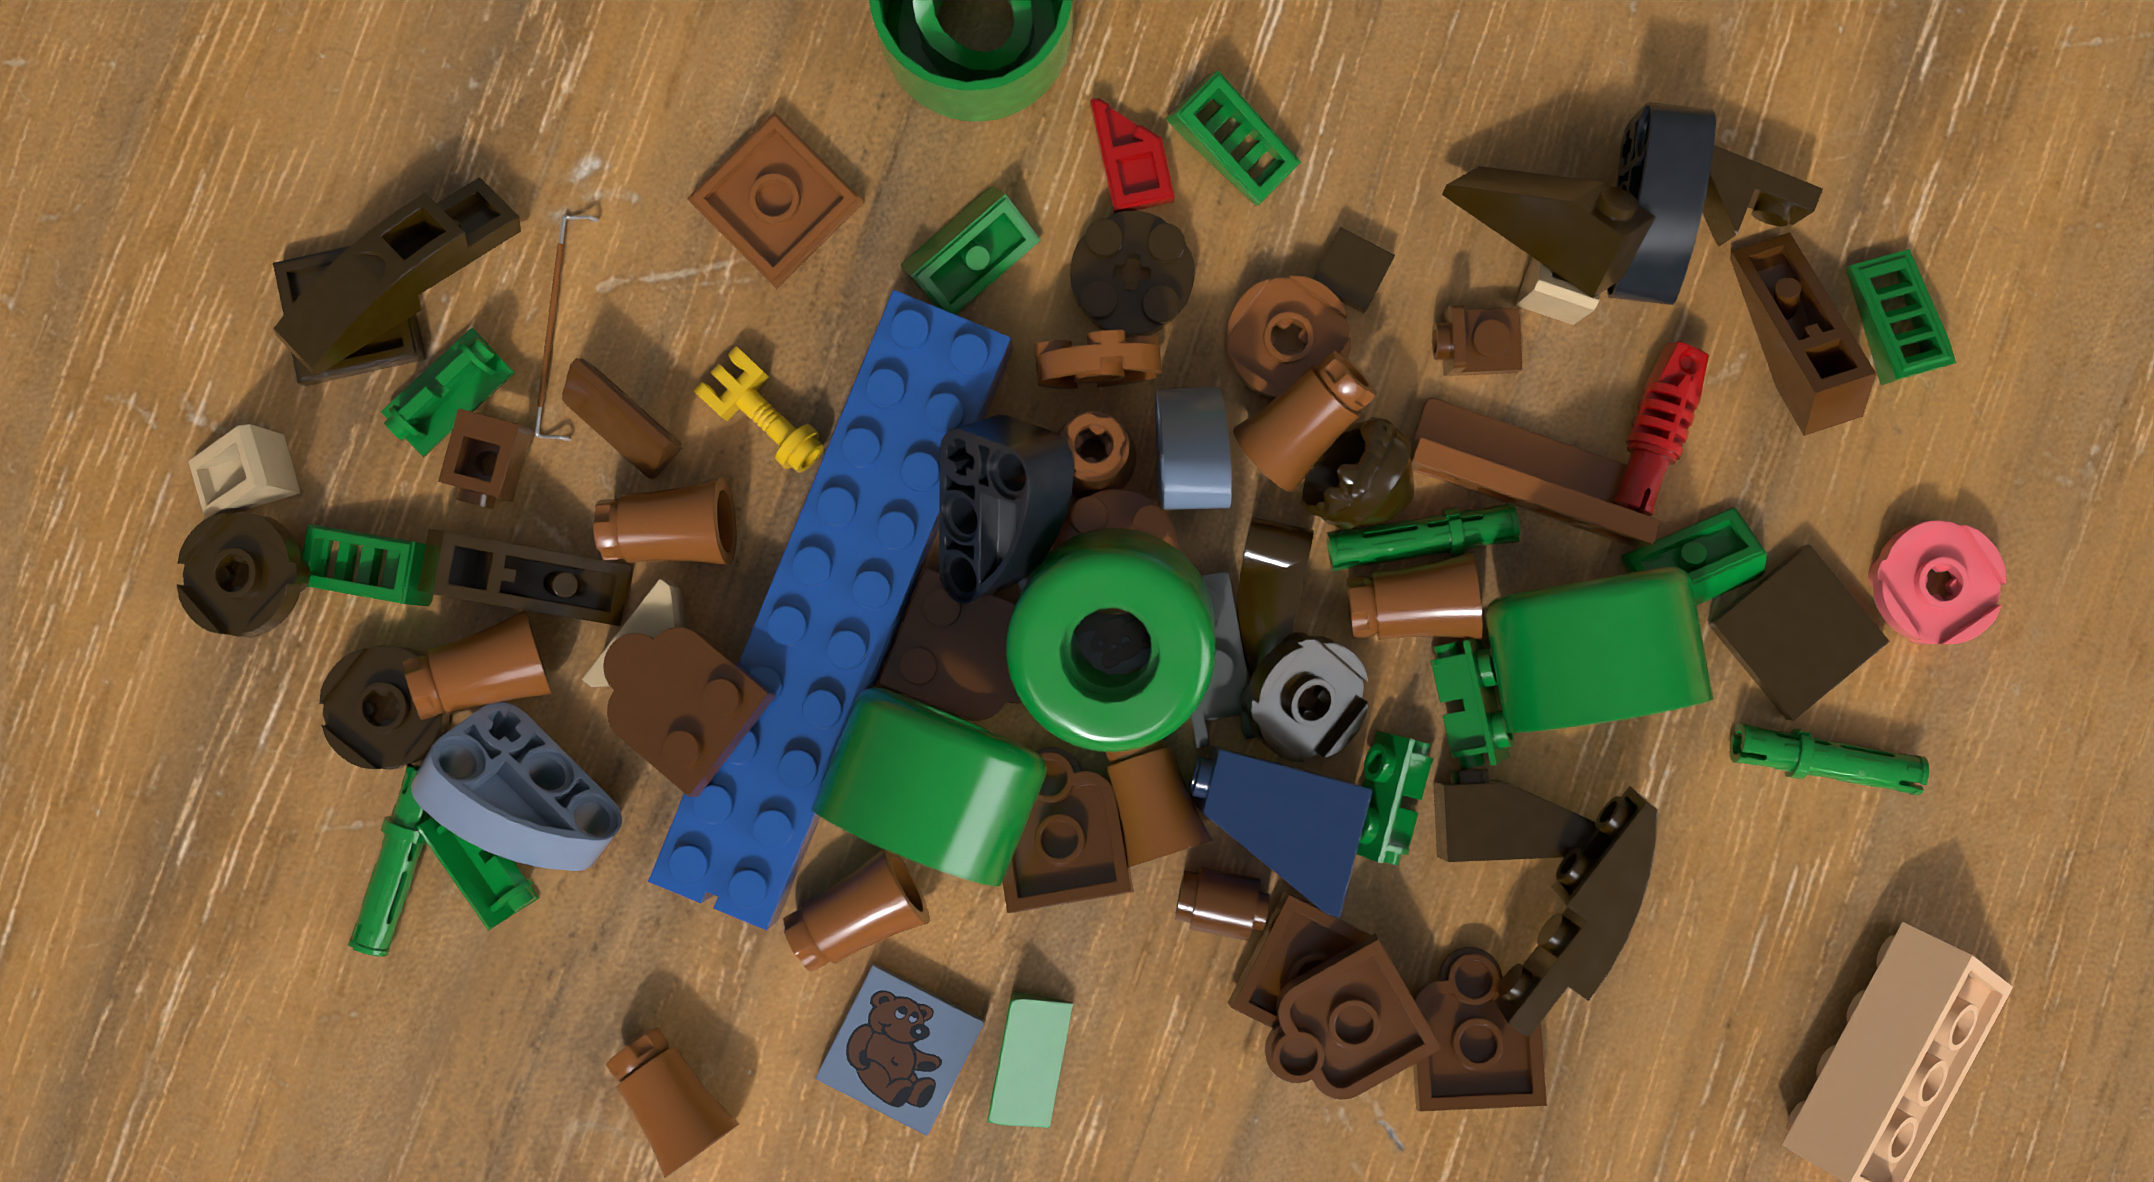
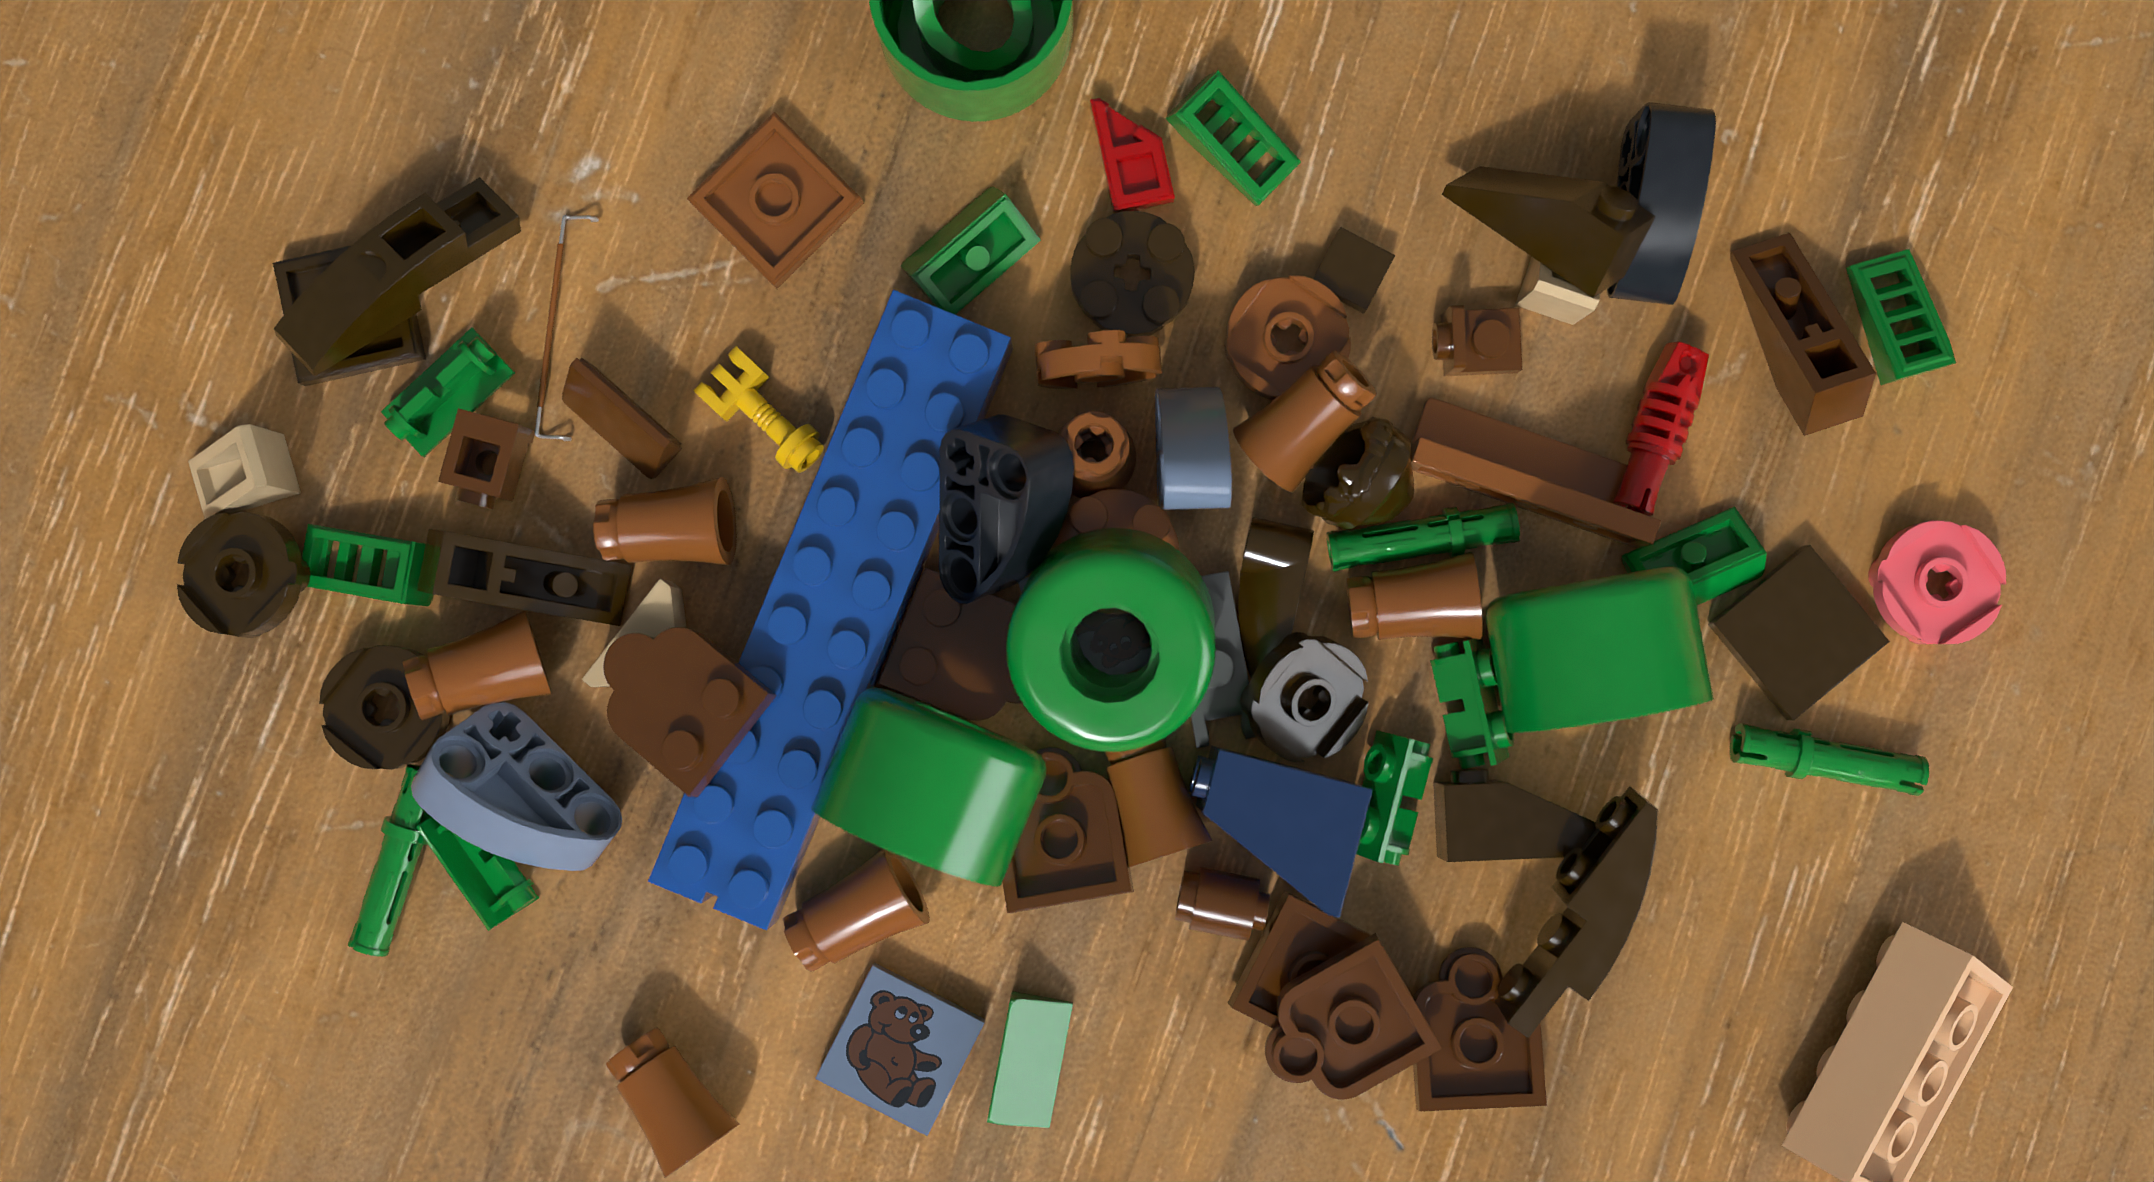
(1743, 184): dark brown slope -> none

